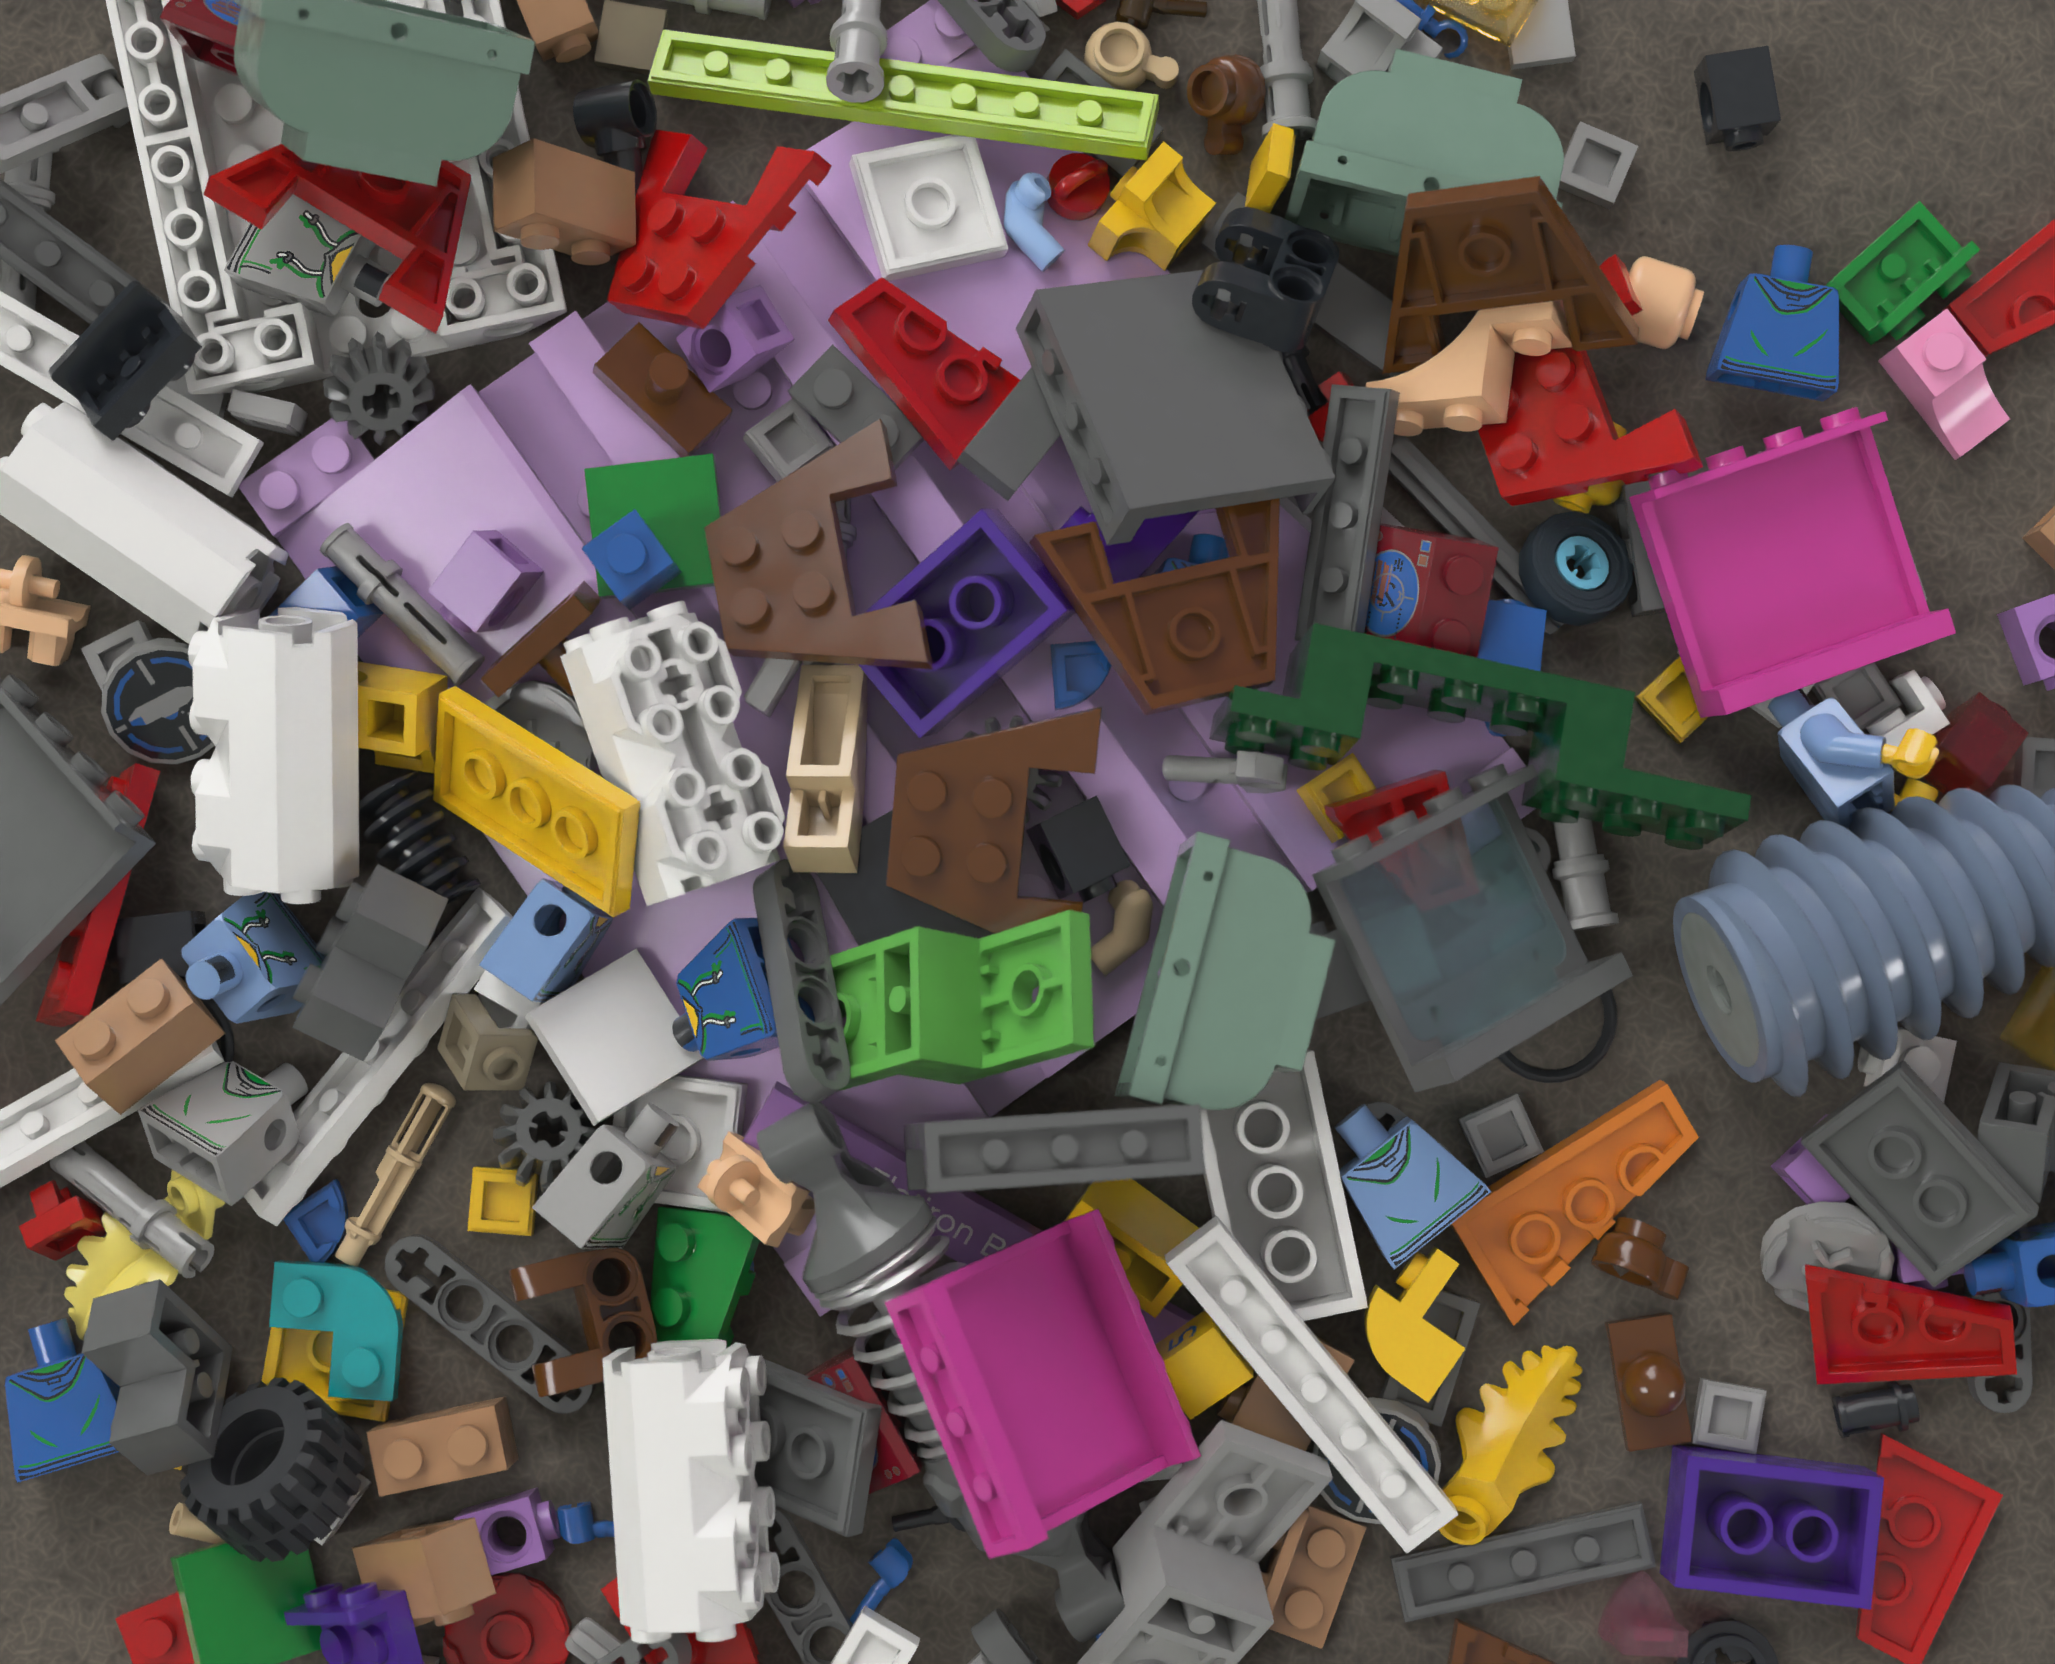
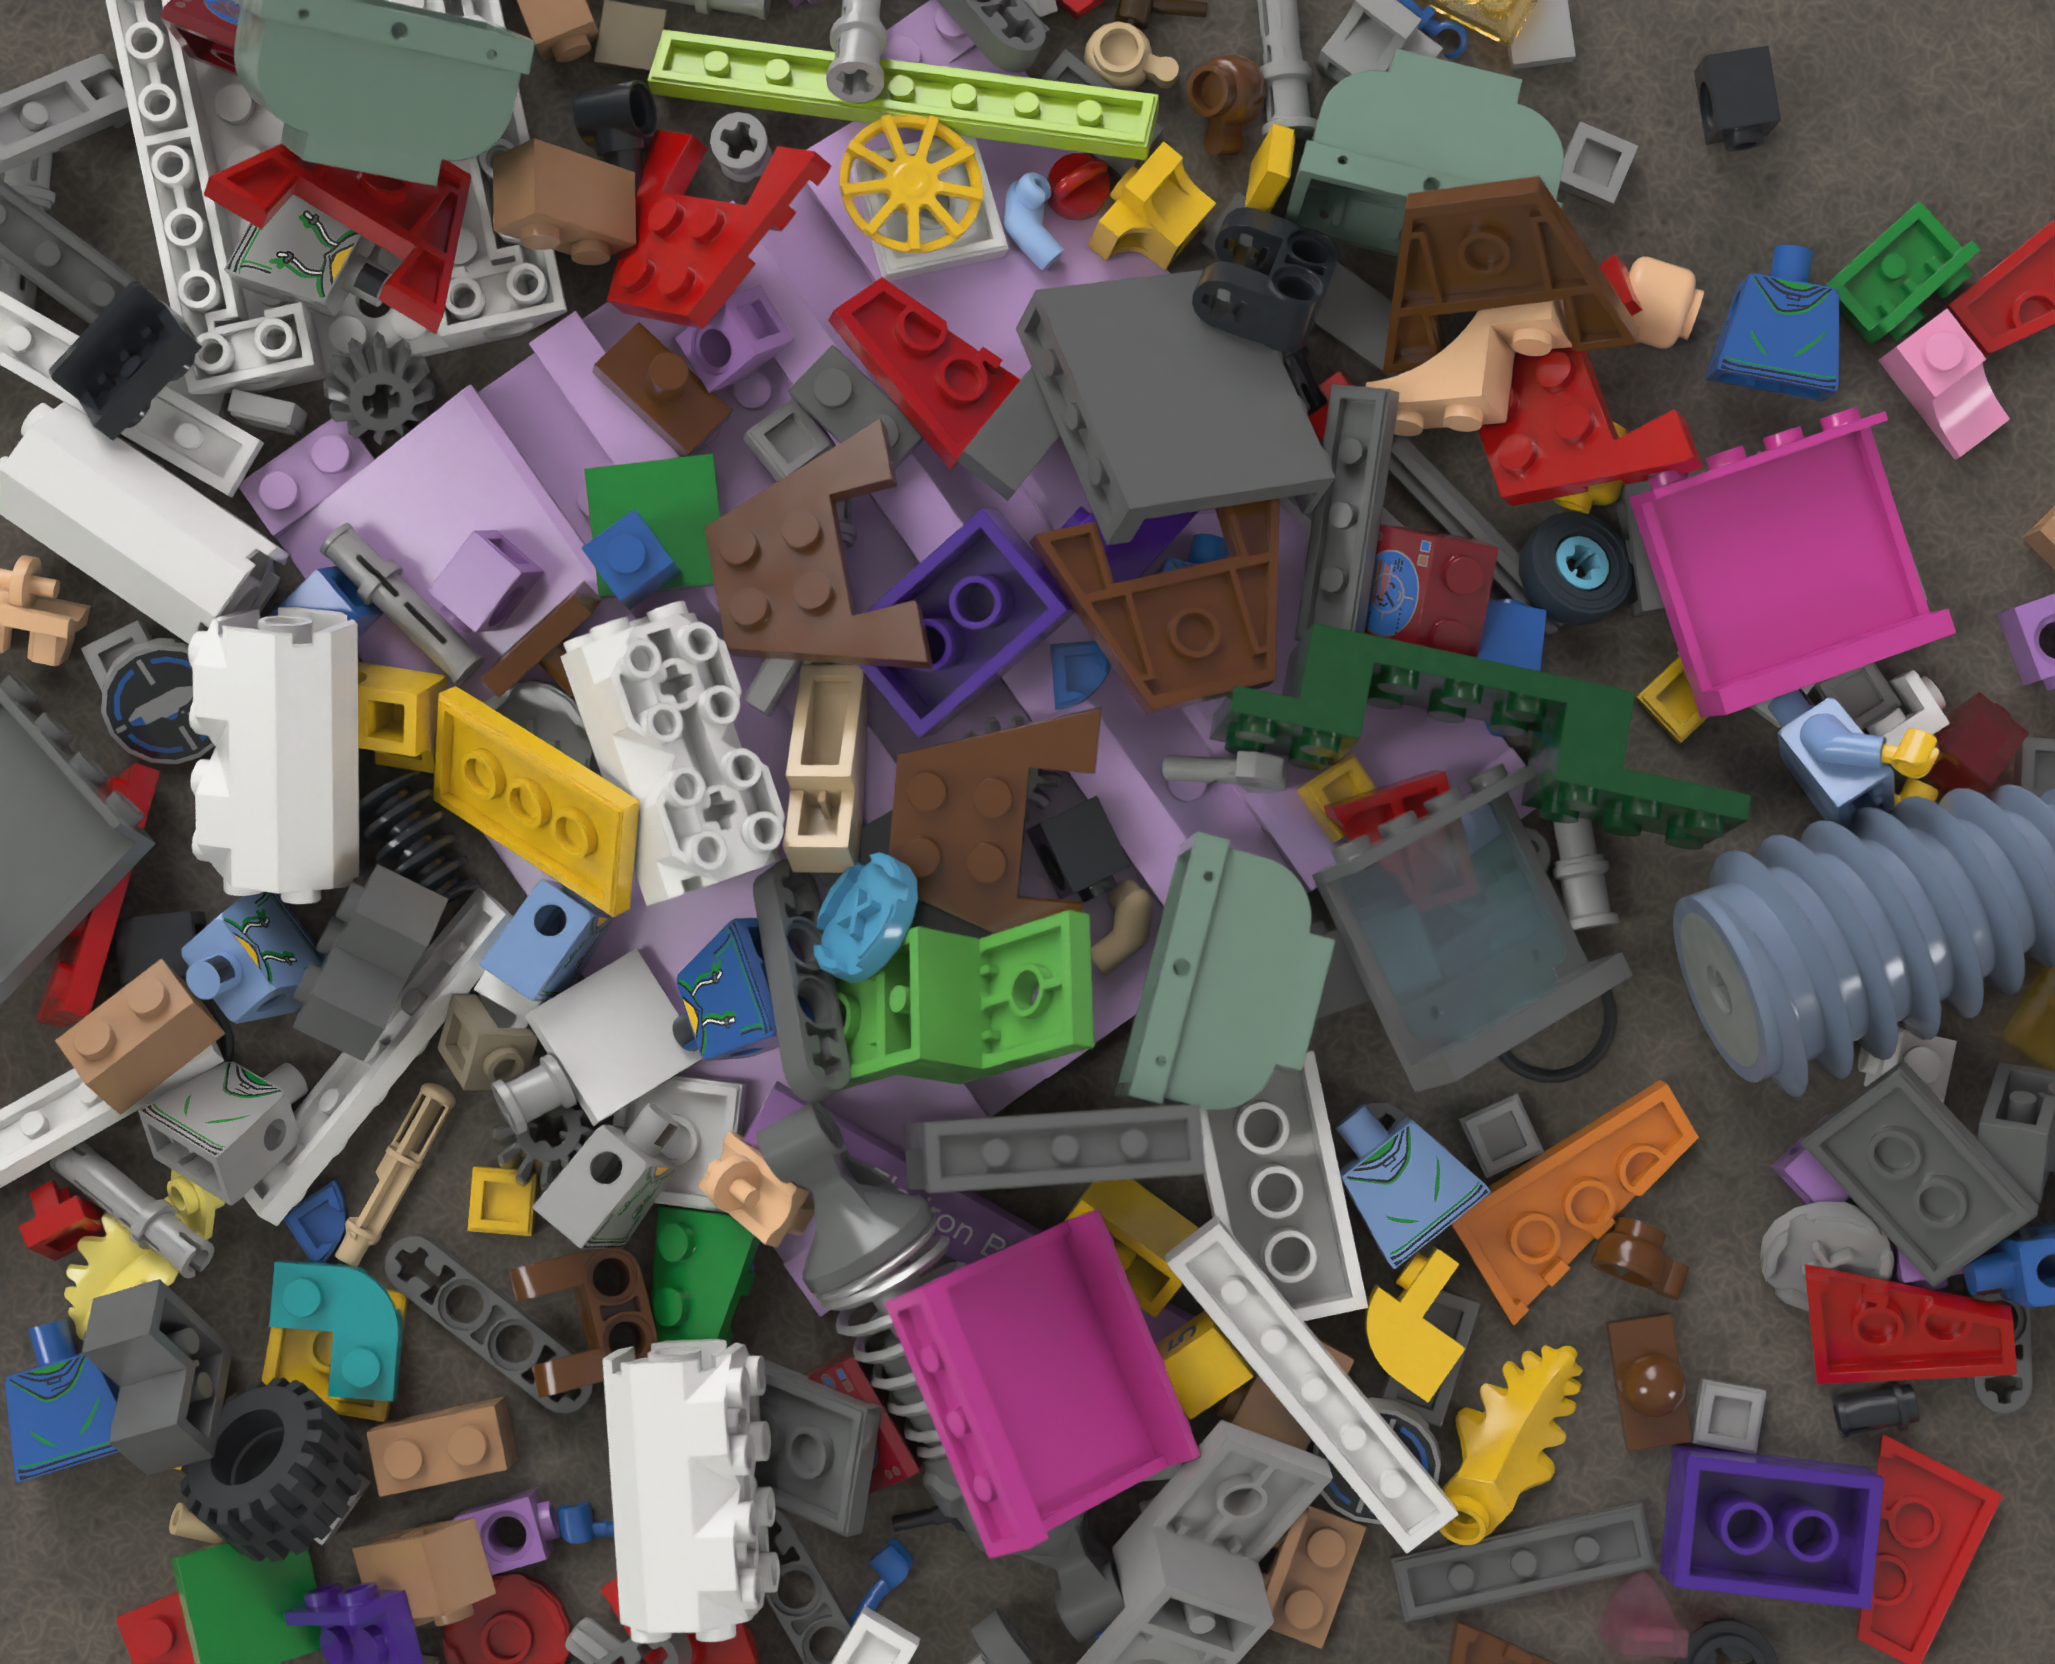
(533, 1094): none -> light grey bush
(731, 131): none -> light grey bush
(865, 918): none -> dark azure tile
(911, 182): none -> yellow wheel

